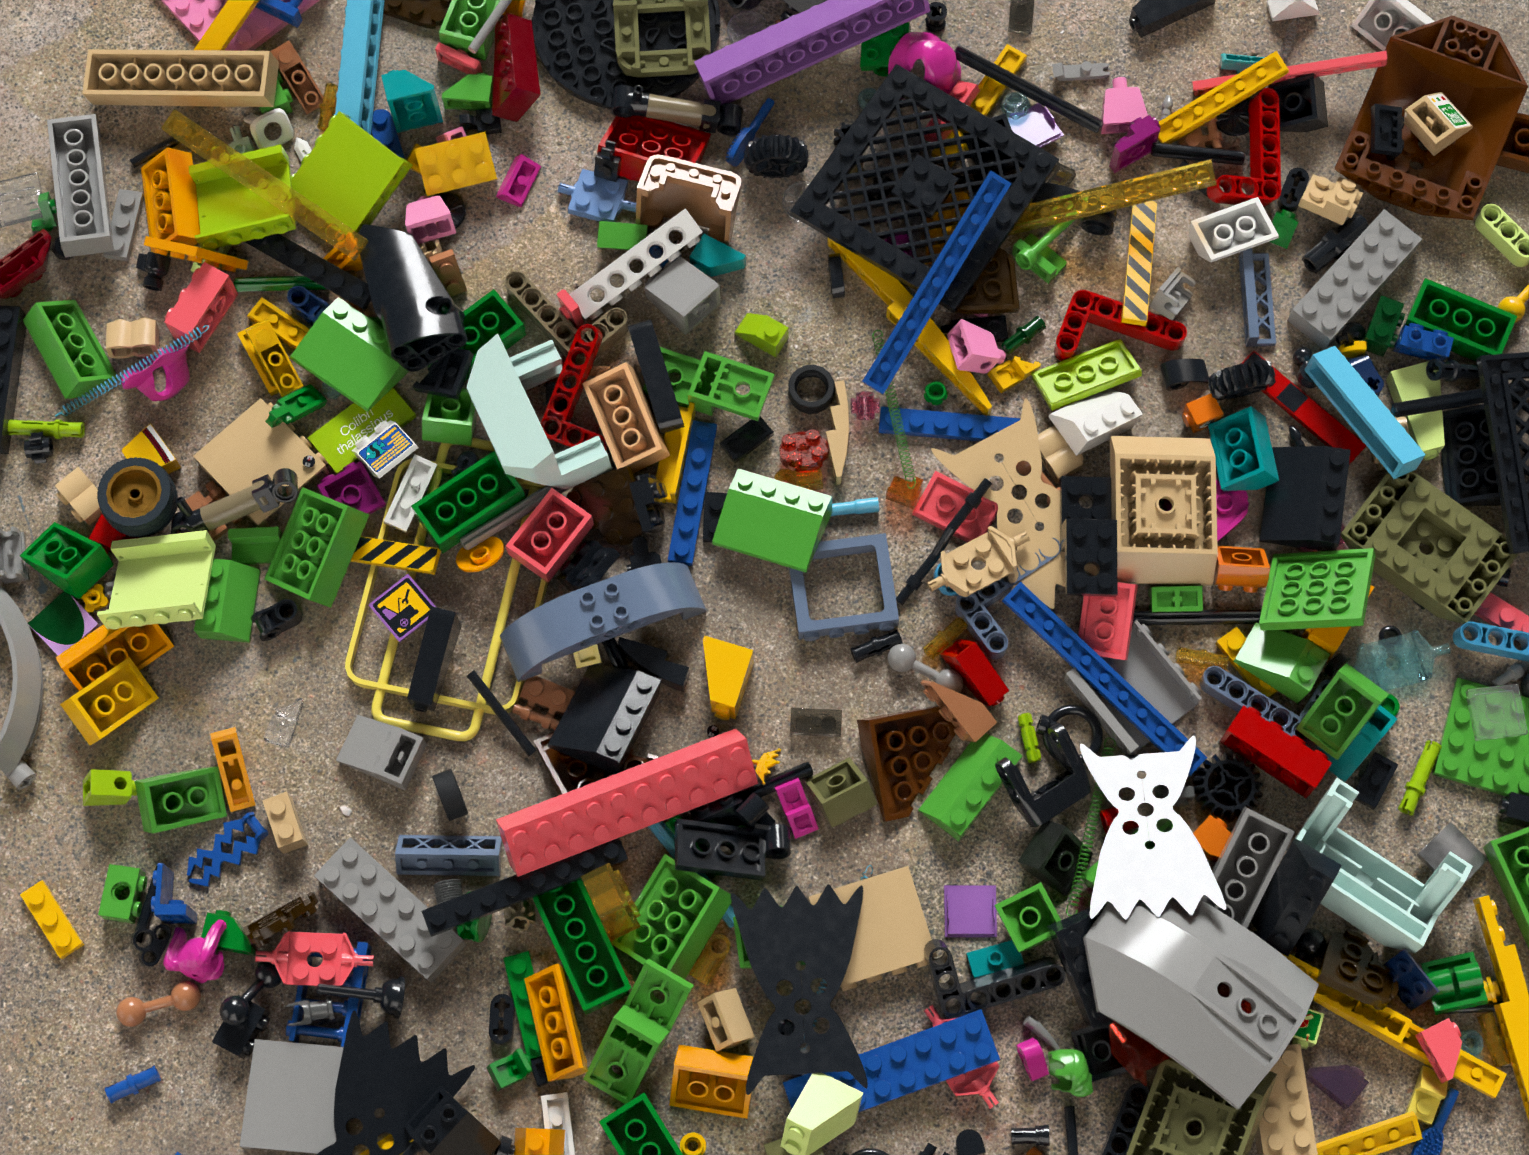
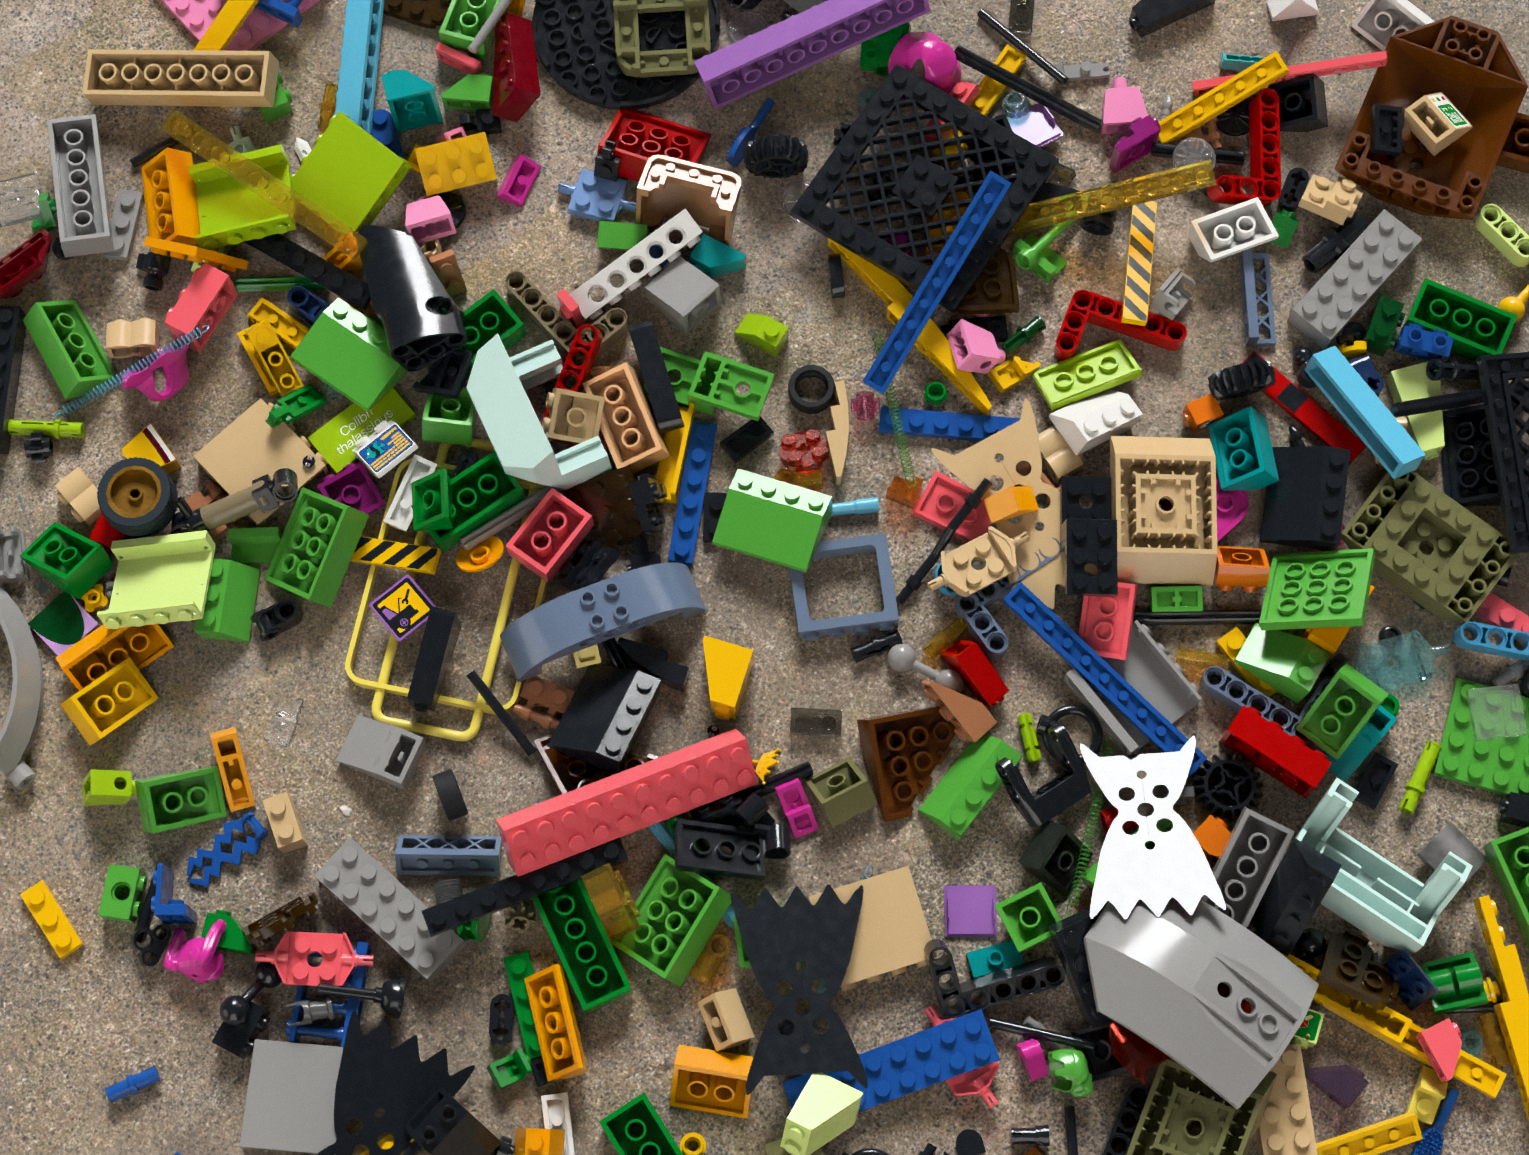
(133, 1011): nougat piece -> none
(258, 124): white piece -> none
(297, 77): nougat slope -> none
(432, 502): none -> green slope
(572, 415): none -> tan plate
(638, 1032): bright green bracket -> none
(707, 115): piece -> none
(937, 18): black bush -> none
(1010, 503): none -> light orange slope
(1022, 46): none -> black piece
(1042, 1034): none -> black bar
(1180, 372): black panel -> none
(1192, 151): none -> clear wheel

